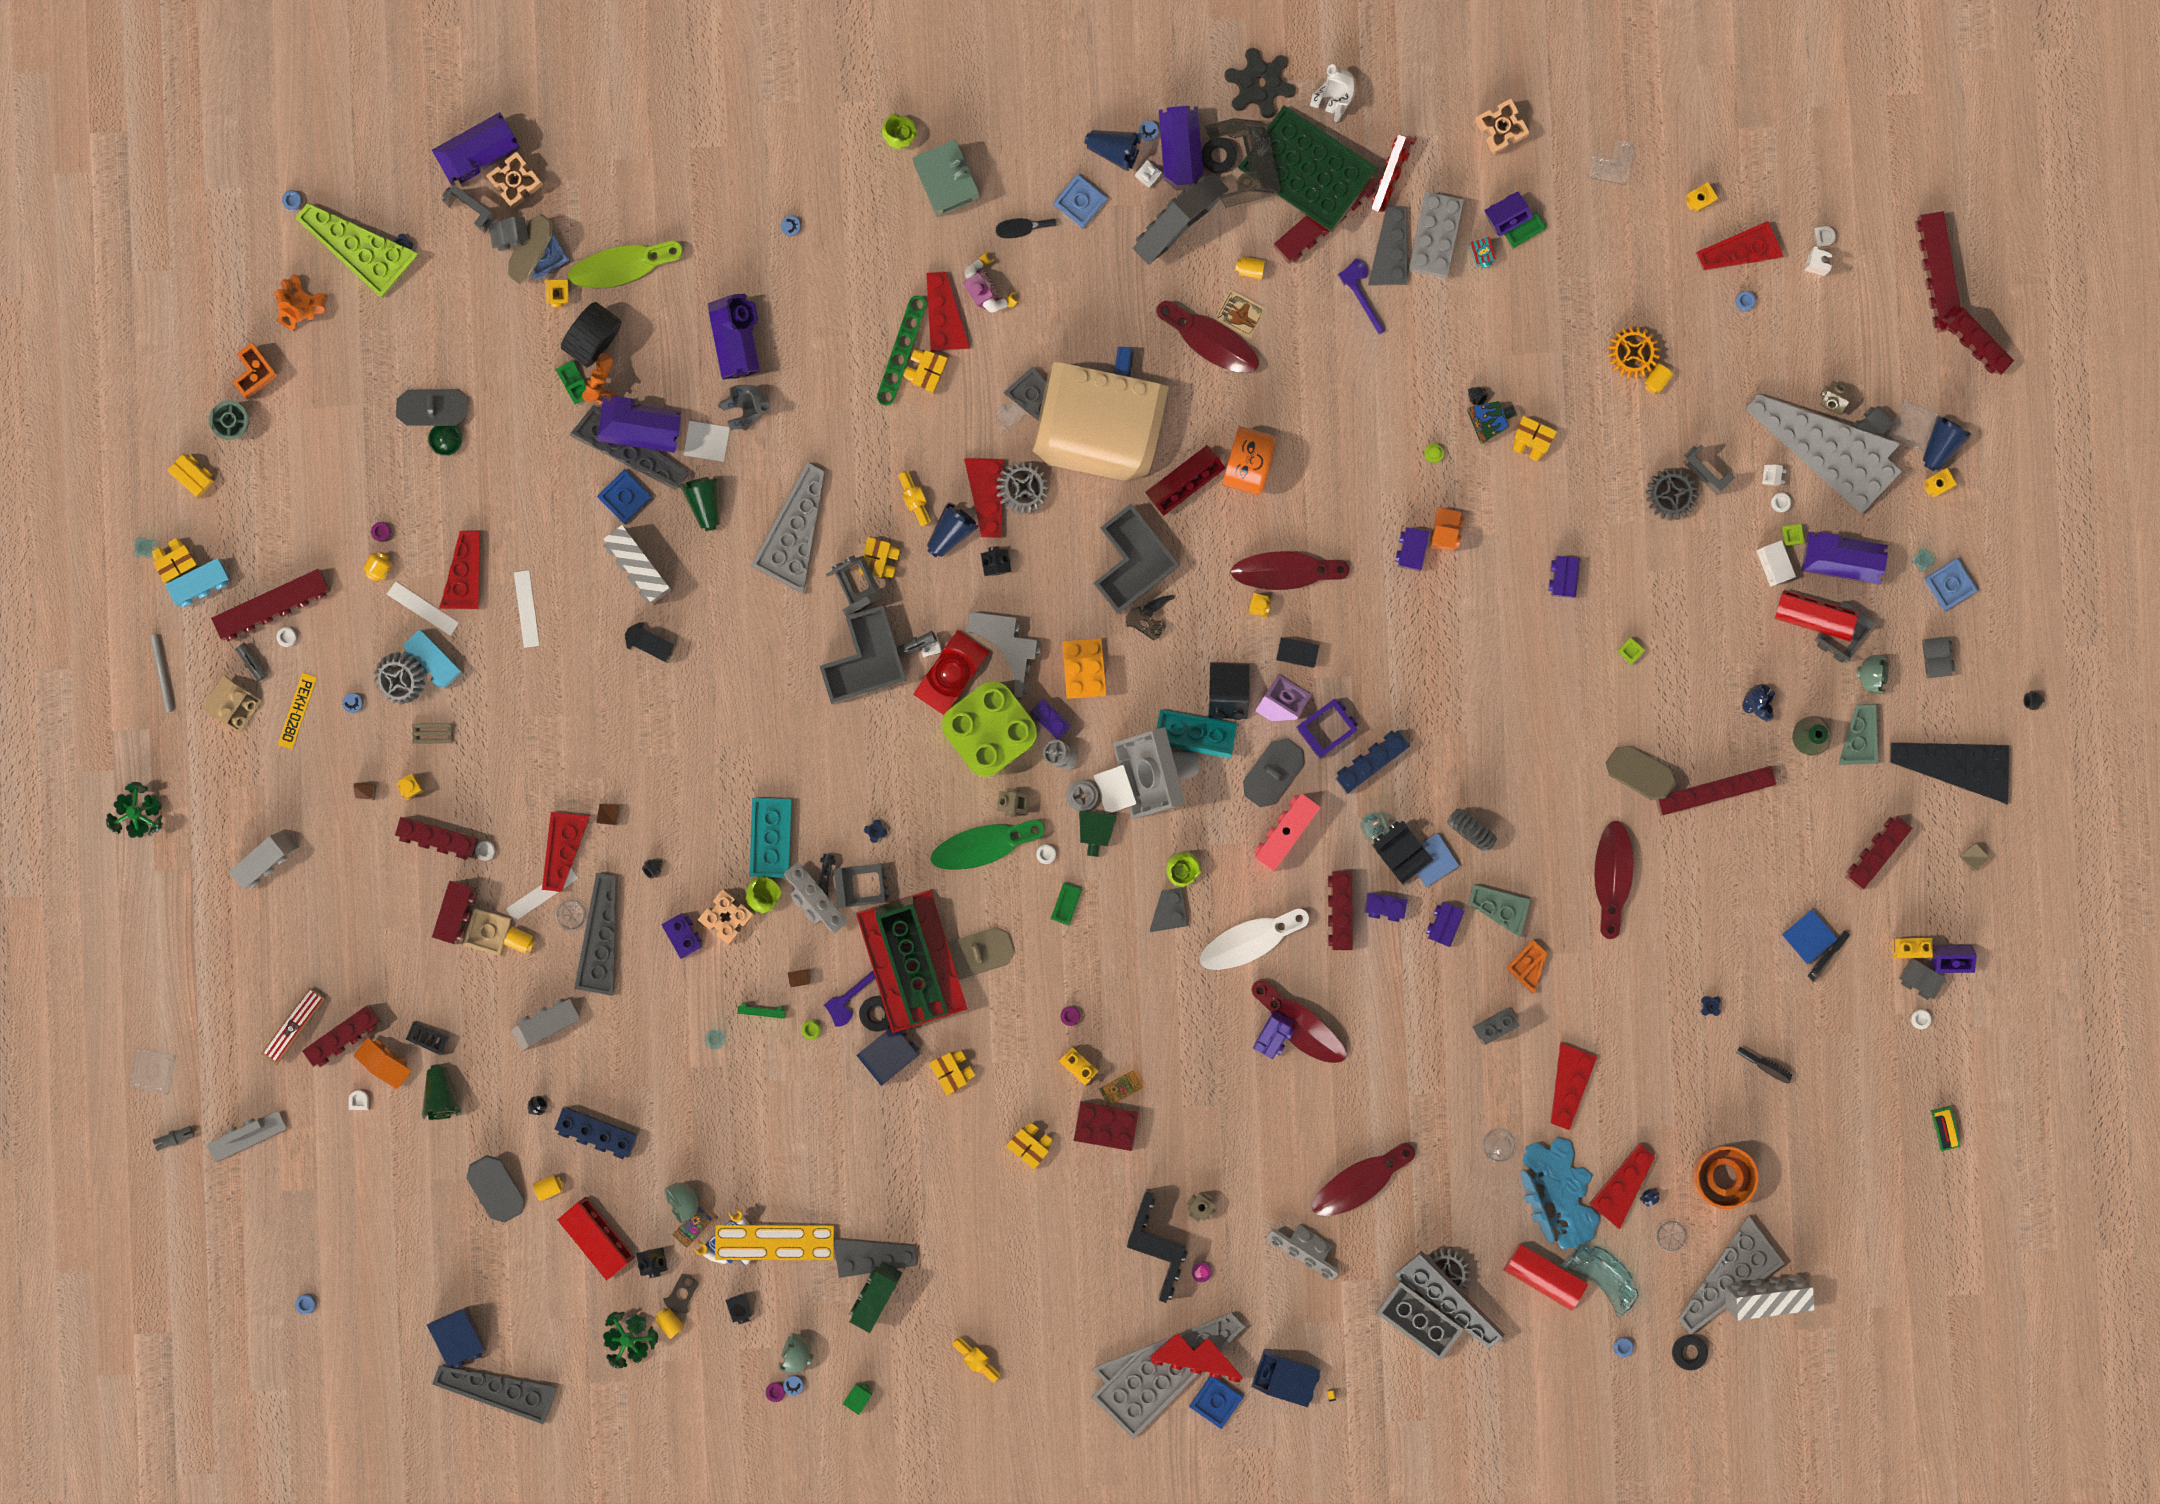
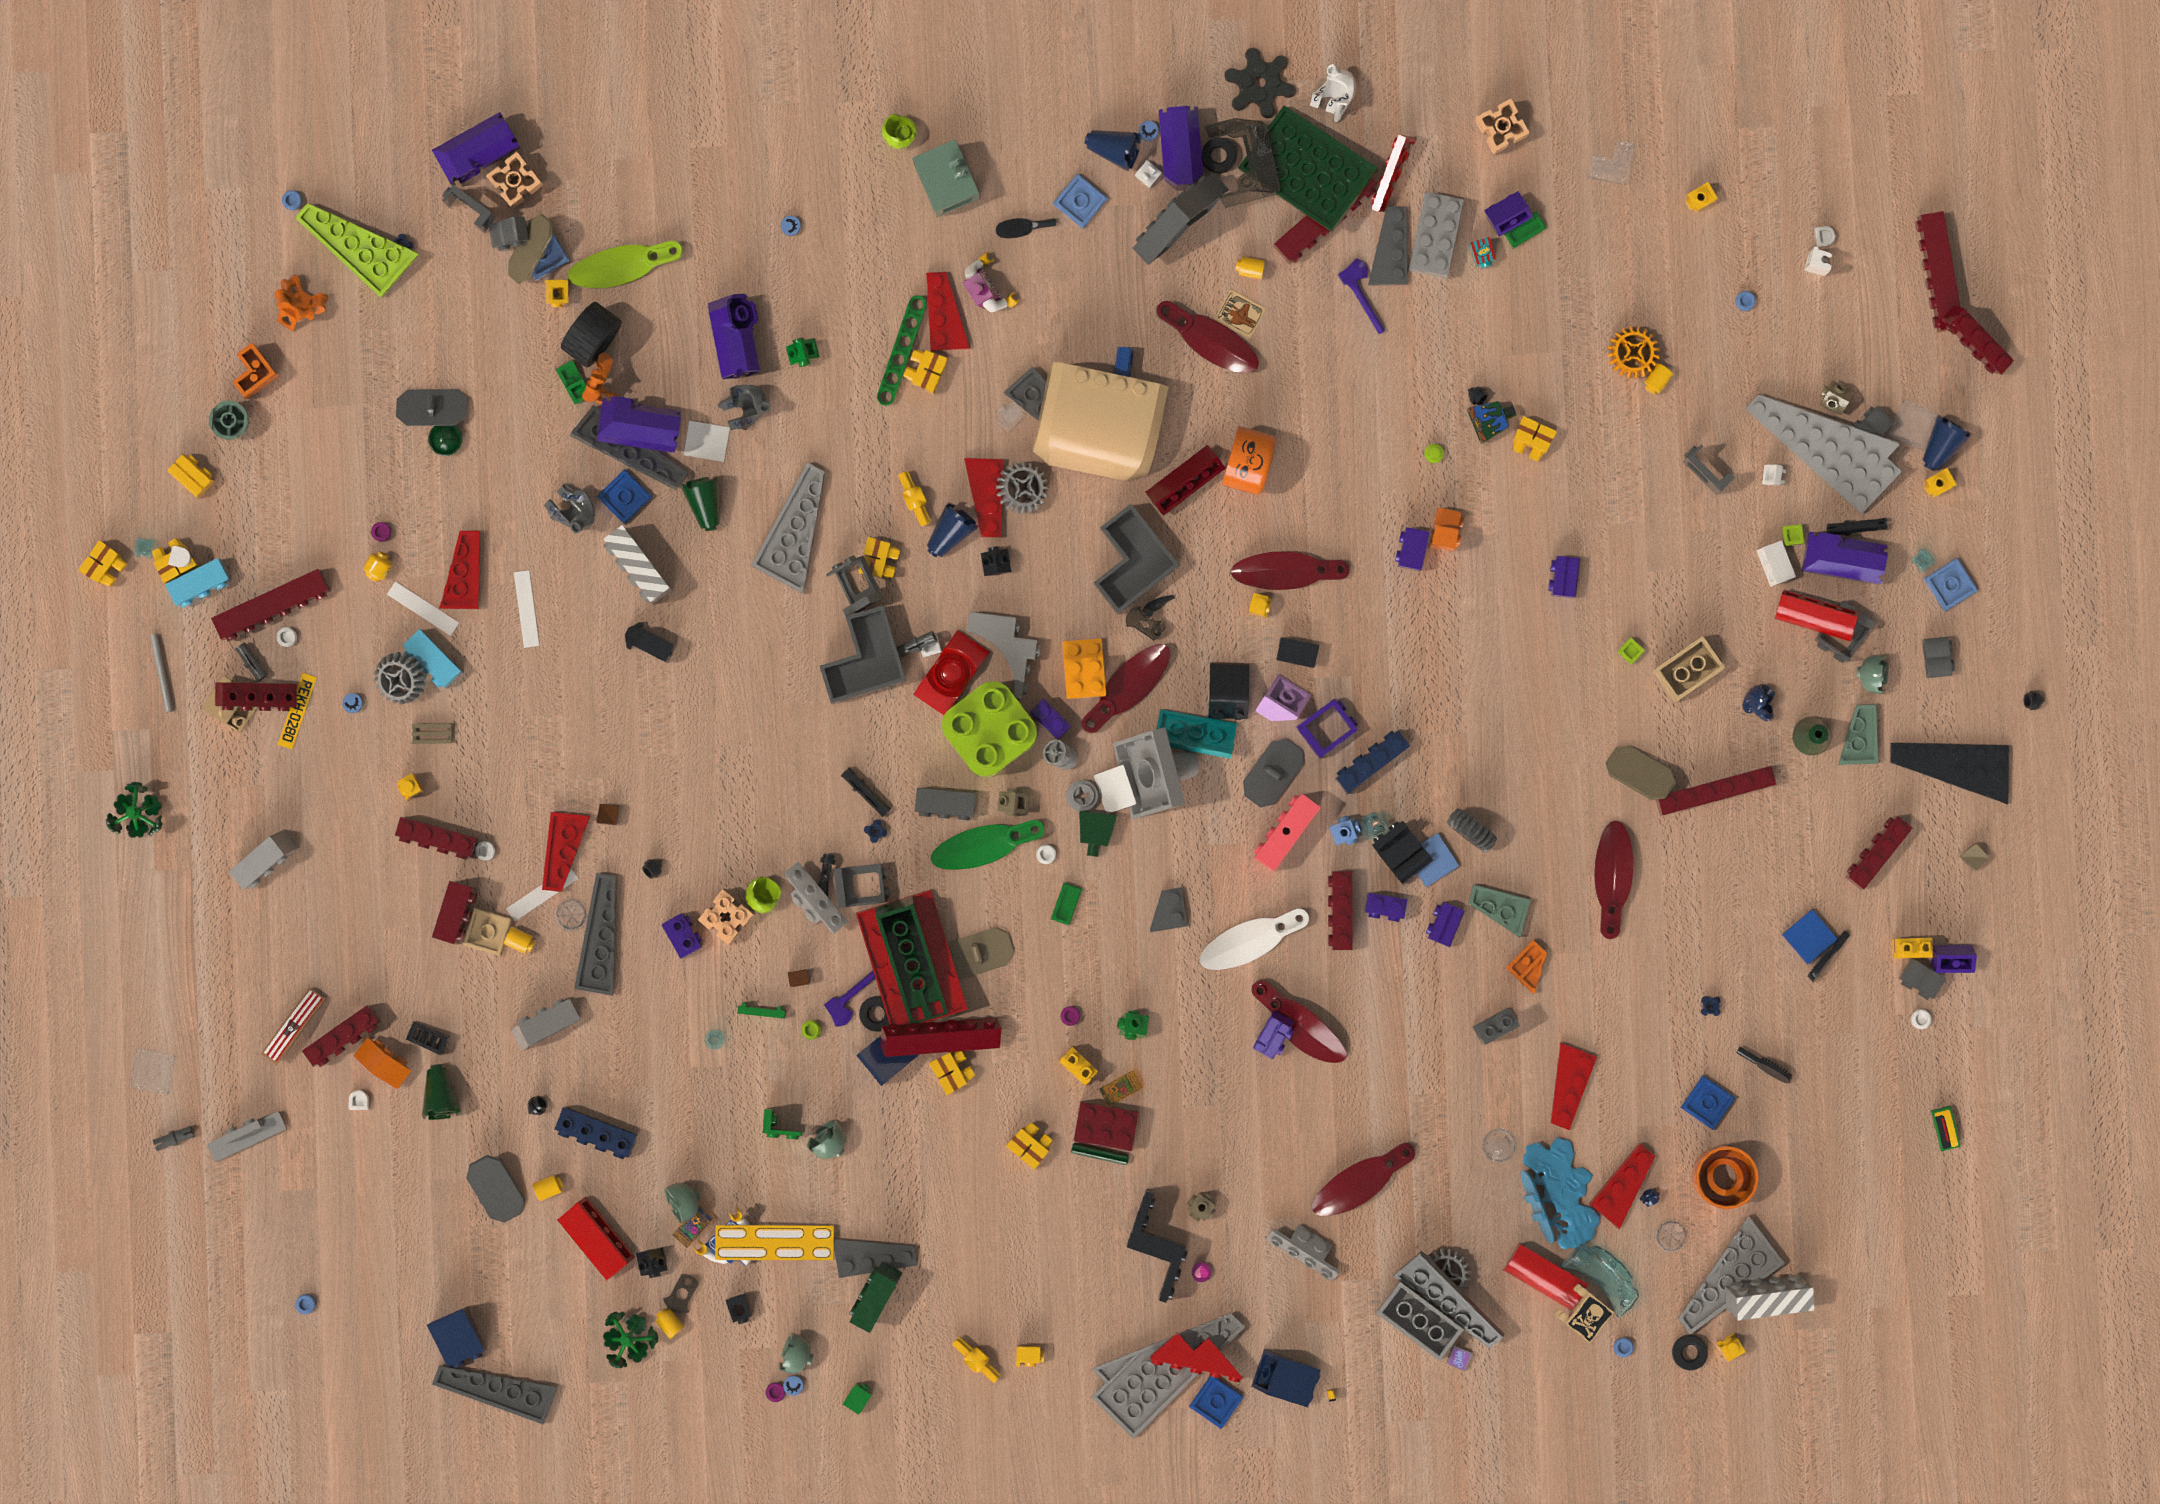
(108, 558): none -> yellow hips
(179, 557): none -> white tile
(255, 695): none -> dark red brick
(364, 791): reddish brown slope -> none
(579, 515): none -> dark grey piece
(770, 837): teal plate -> none
(770, 1120): none -> green bracket
(802, 352): none -> green brick
(829, 1141): none -> sand green cylinder
(868, 794): none -> black pin
(940, 1037): none -> dark red brick
(945, 803): none -> dark grey brick
(1029, 1355): none -> yellow brick
(1098, 1153): none -> dark green axle
(1129, 685): none -> dark red plant
(1133, 1025): none -> green brick
(1183, 868): lime hair -> none
(1346, 830): none -> medium blue brick
(1459, 1358): none -> tile
(1588, 1315): none -> flag
(1673, 502): dark grey gear -> none
(1688, 669): none -> tan brick
(1707, 1102): none -> blue tile
(1730, 1347): none -> yellow brick
(1744, 248): red wing -> none
(1780, 502): white tile -> none
(1856, 526): none -> black pin

